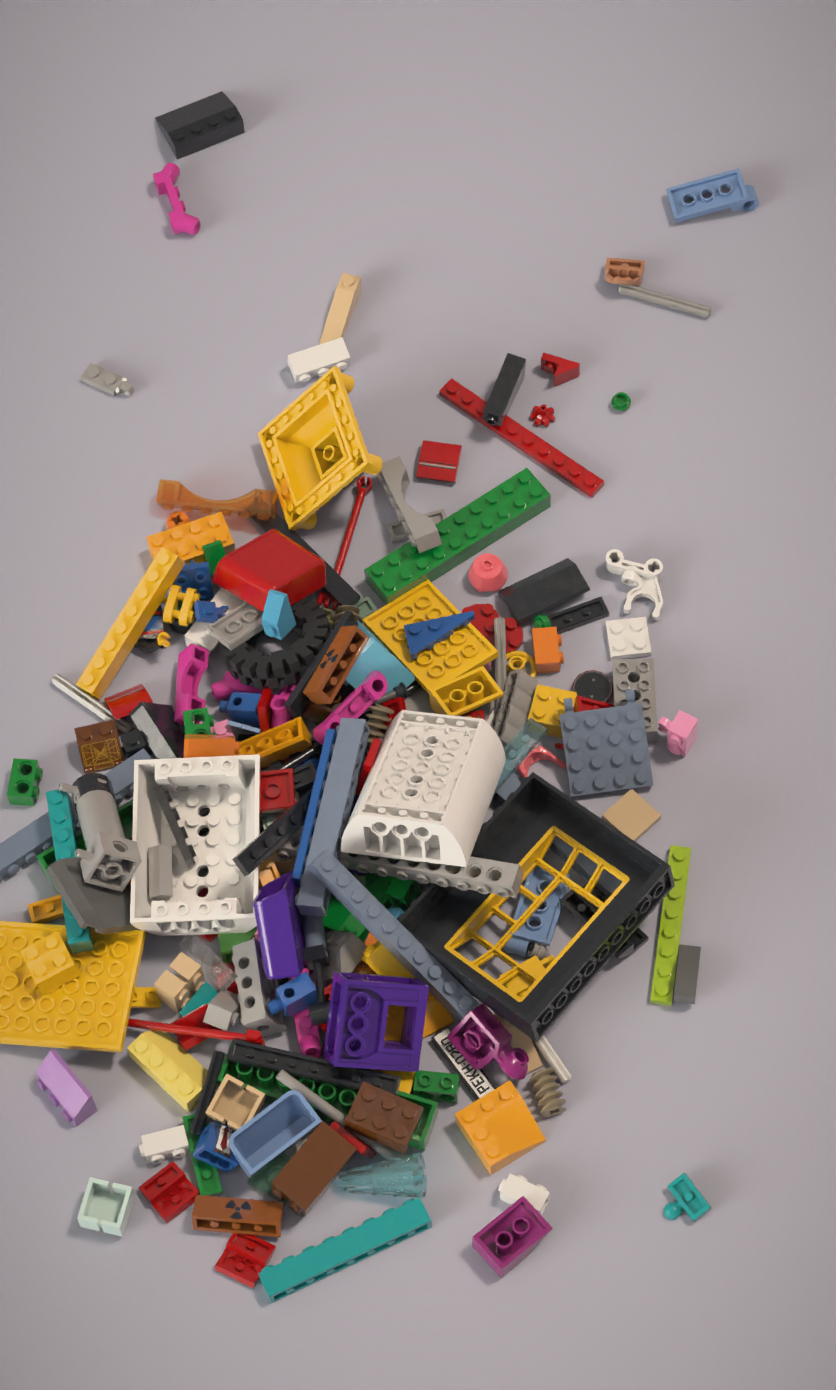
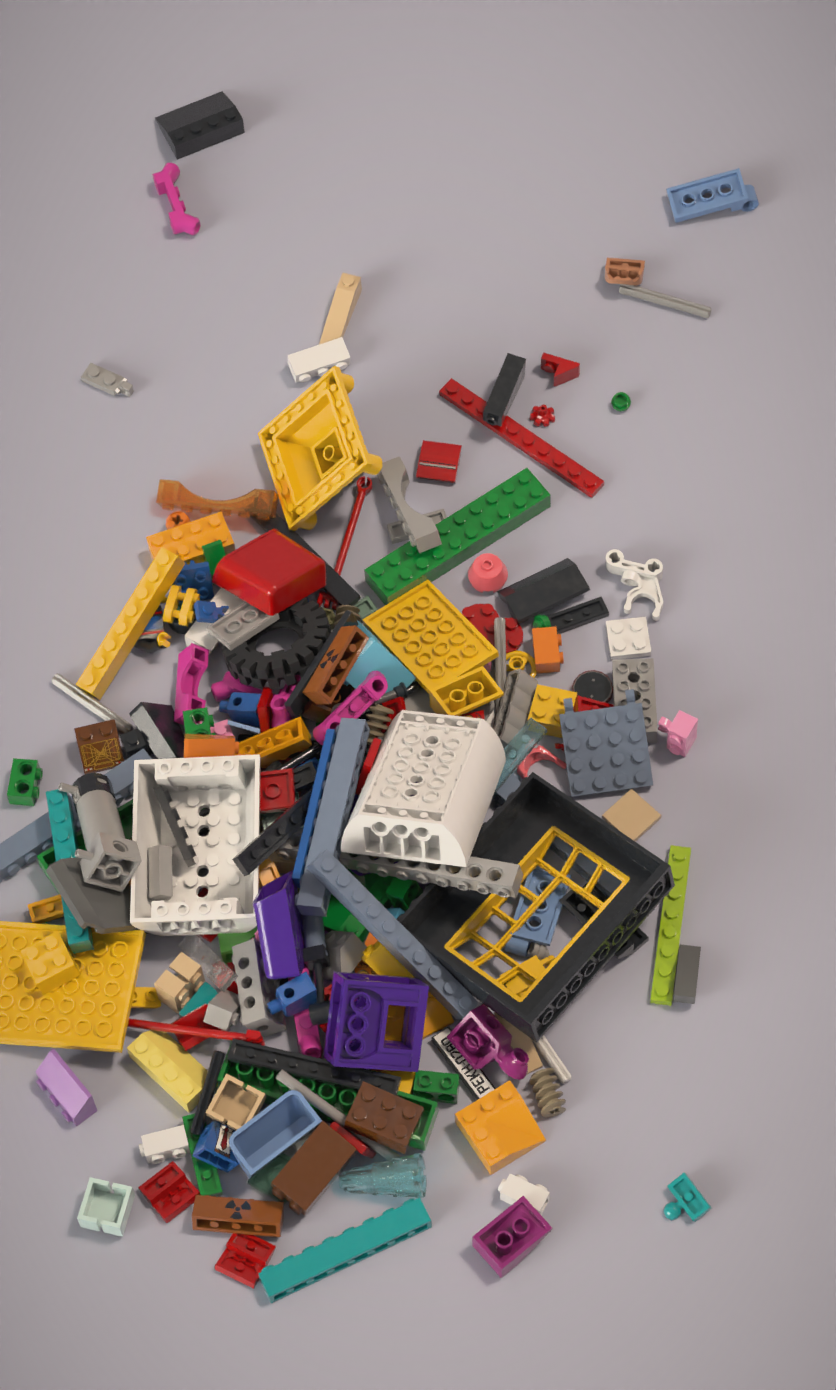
(125, 701): red slope -> none
(277, 615): dark azure slope -> none
(429, 632): blue wing -> none

